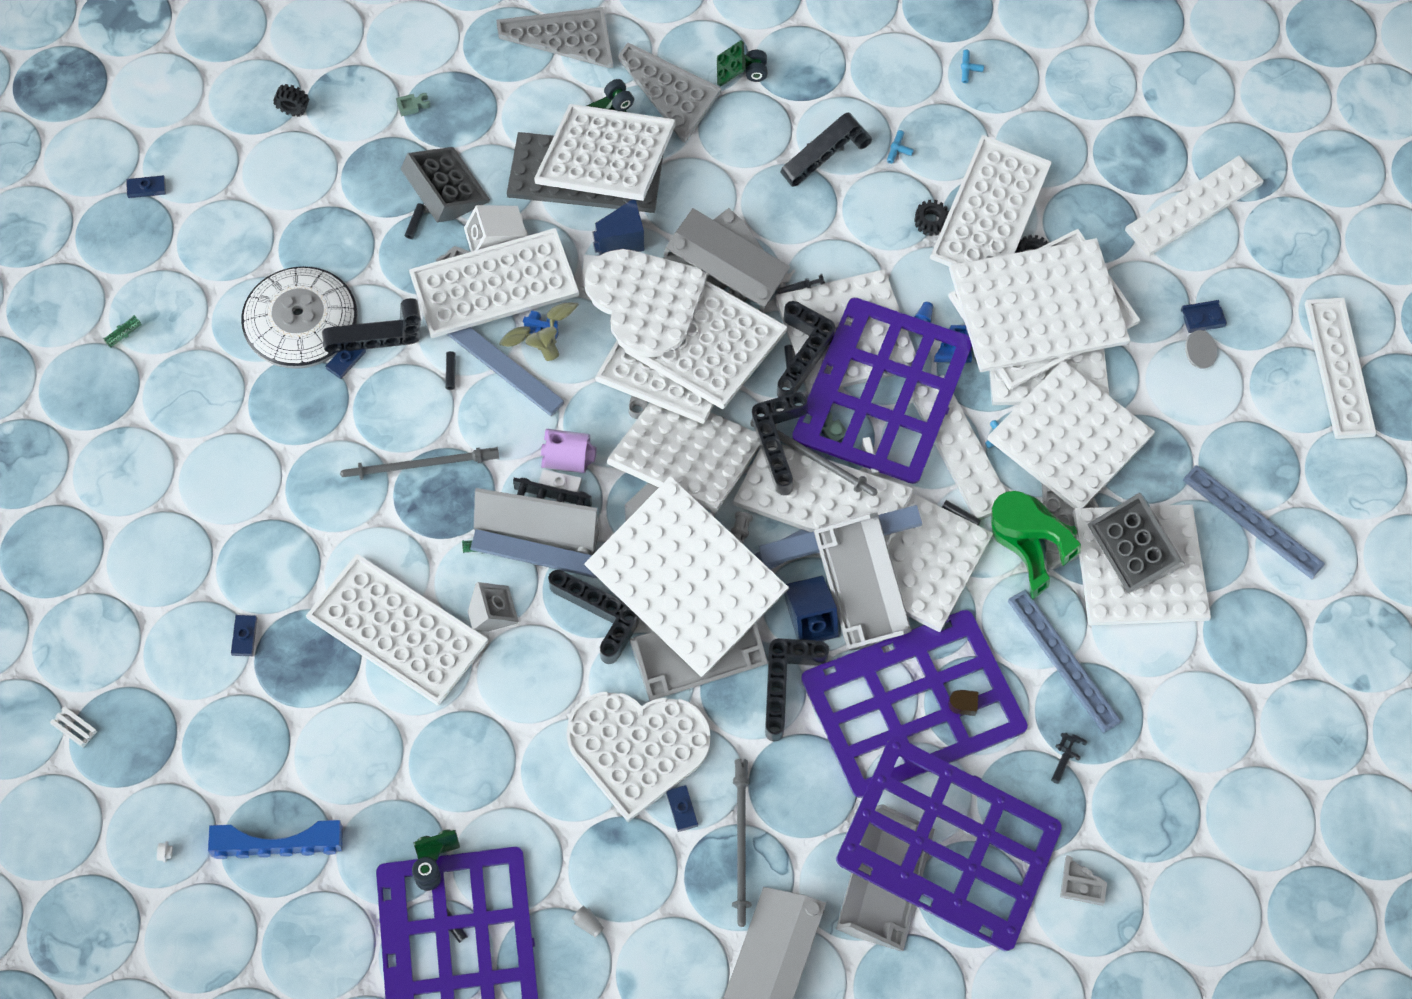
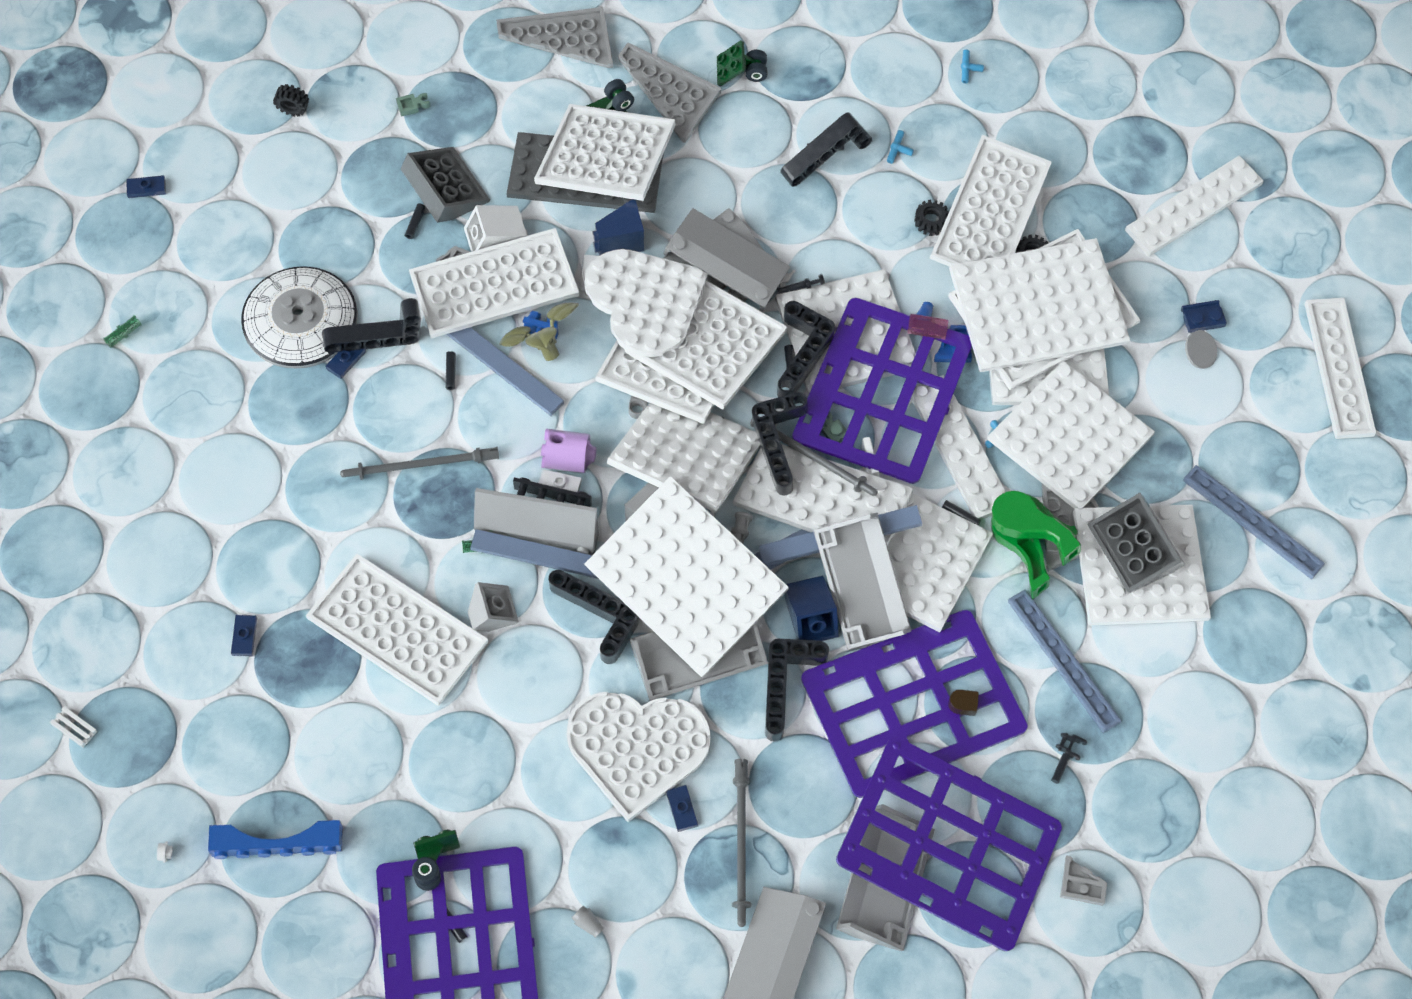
(927, 326): none -> clear pink tile

